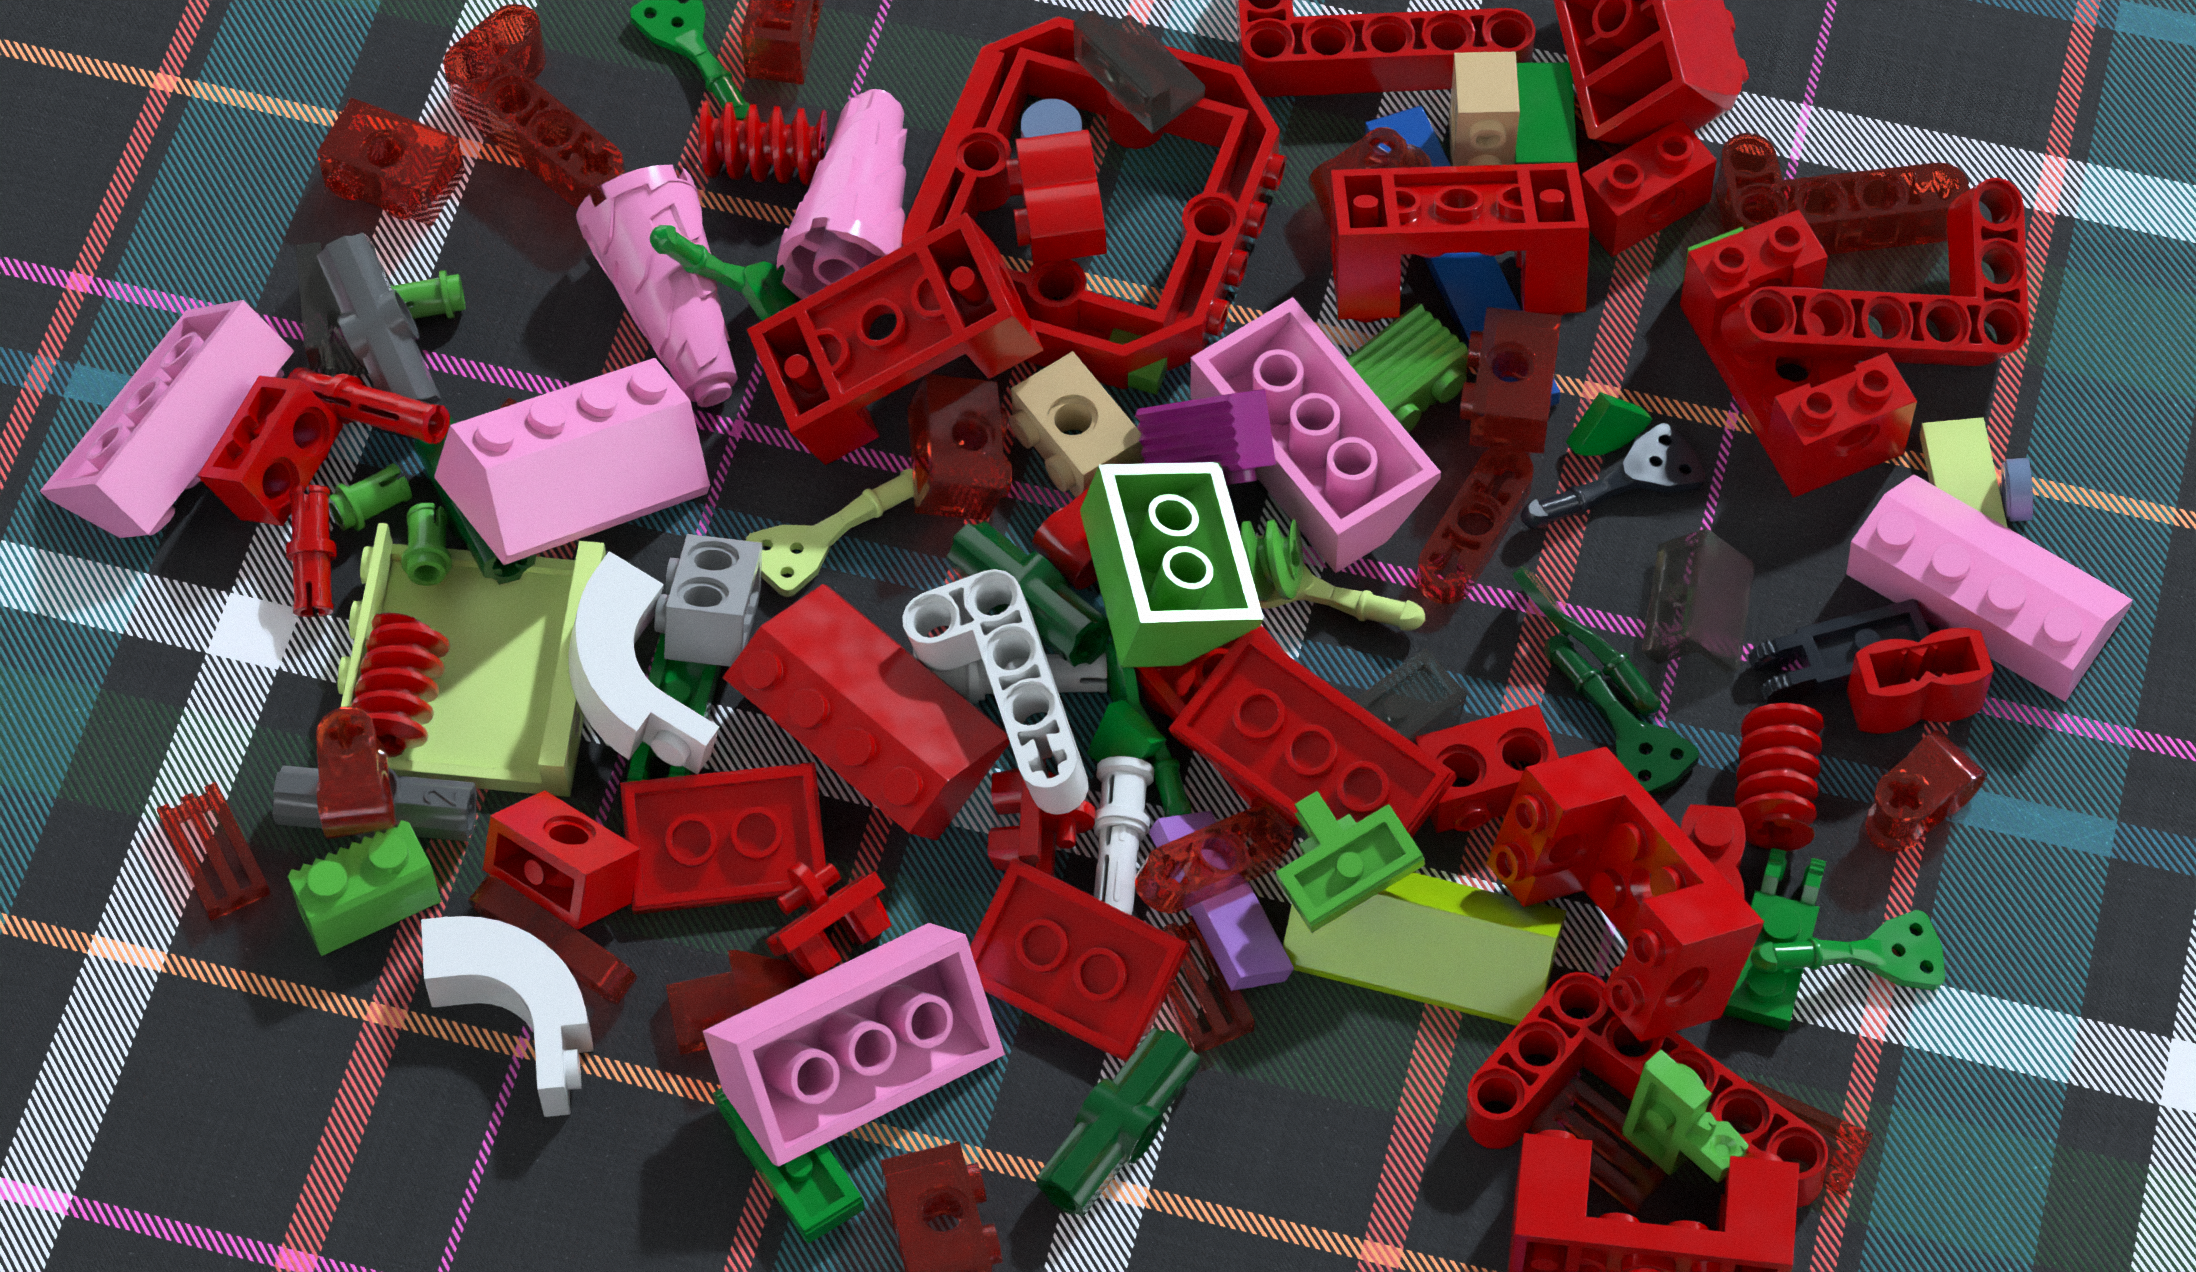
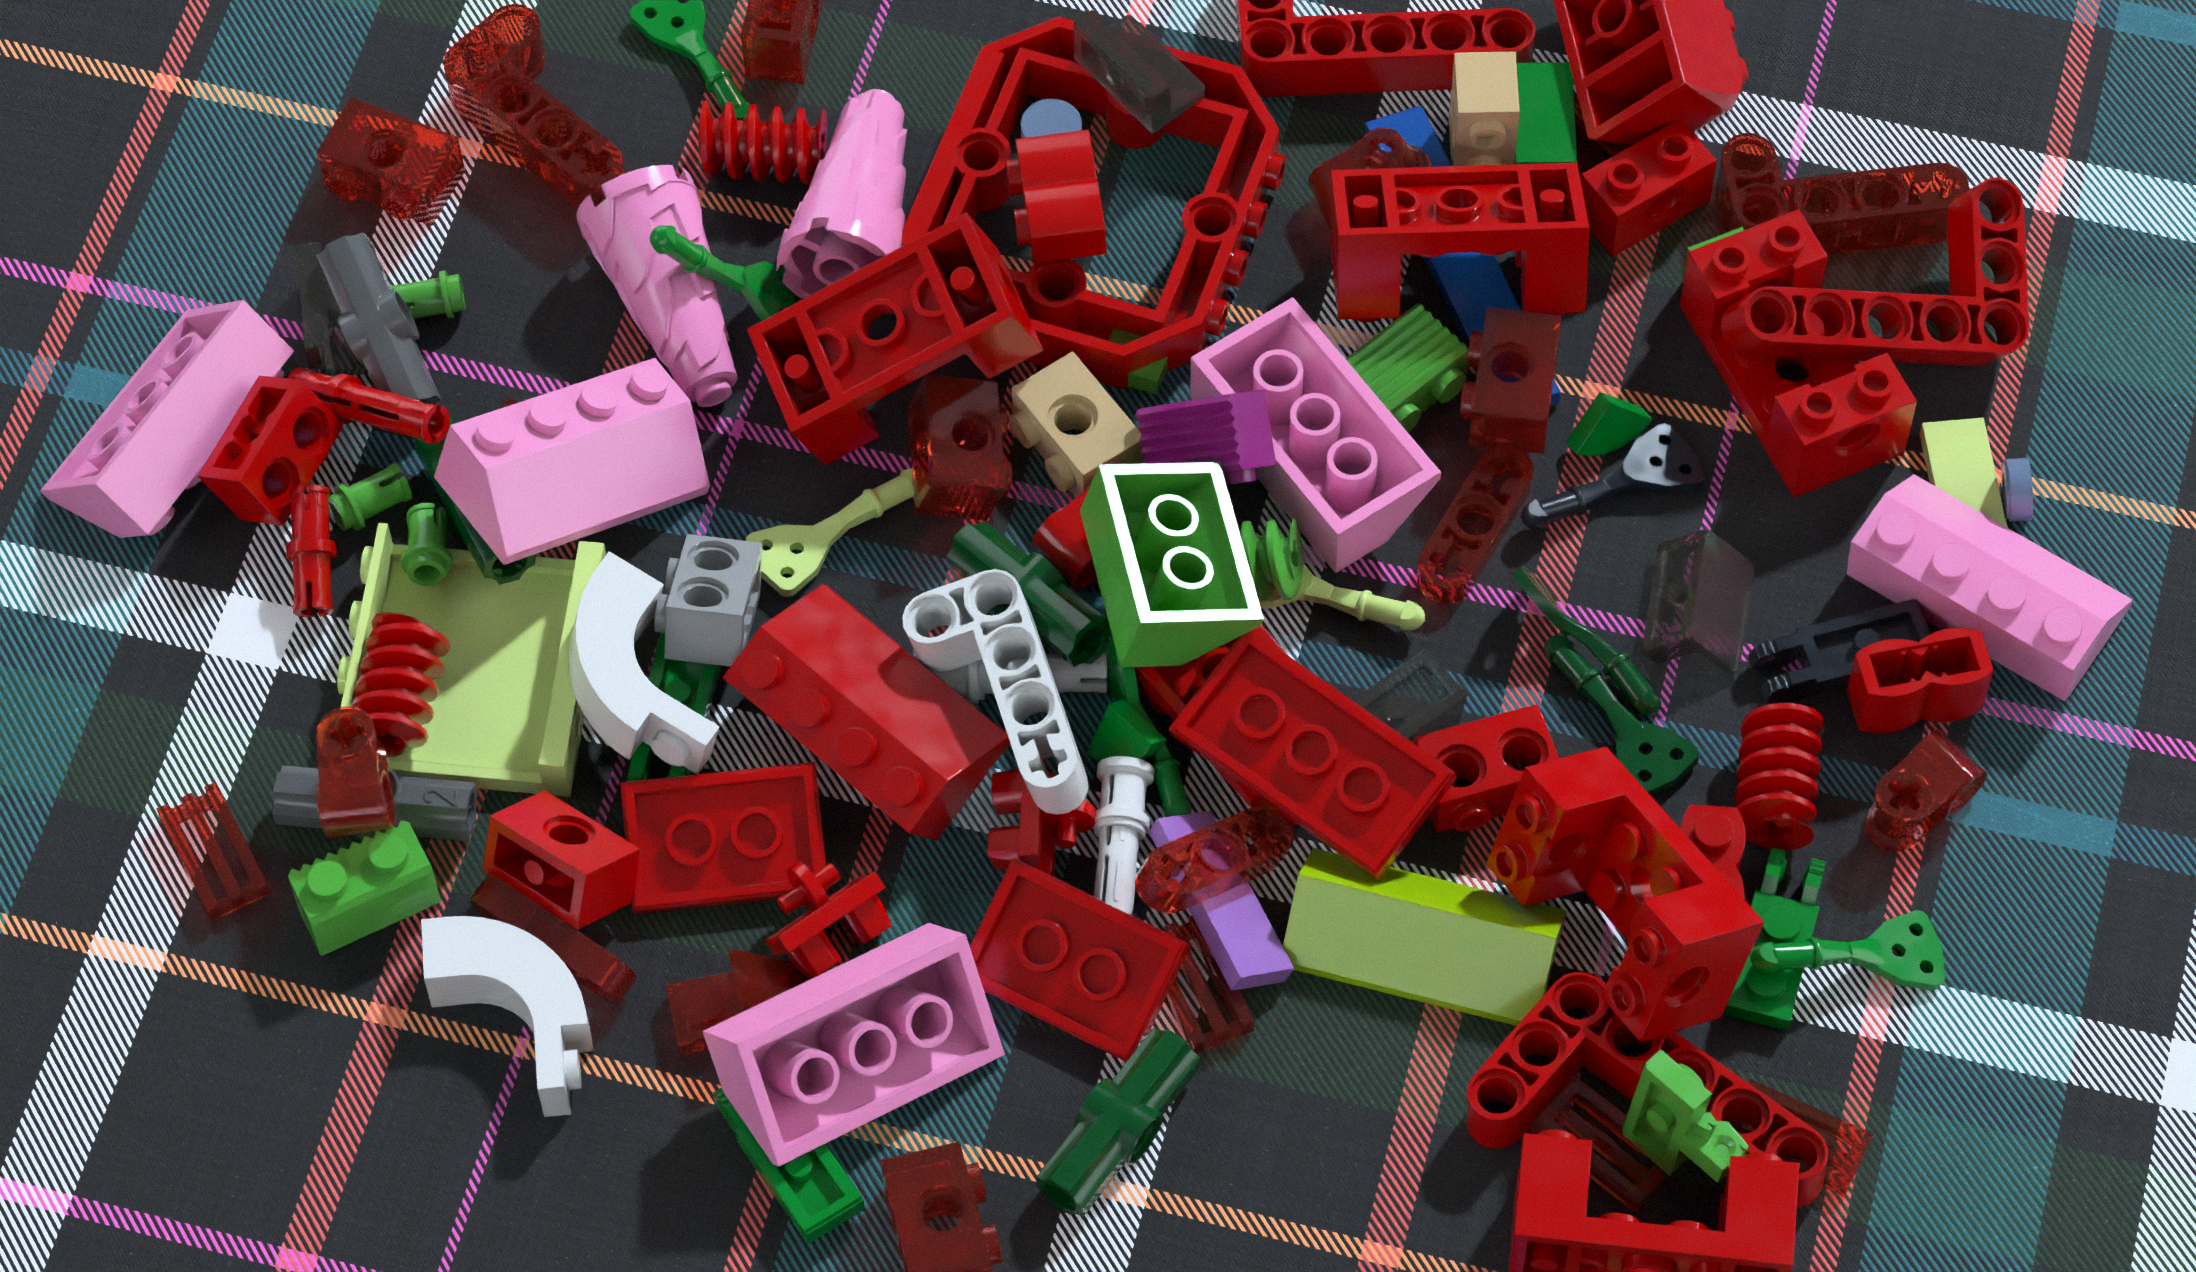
(1345, 861): bright green hinge -> none

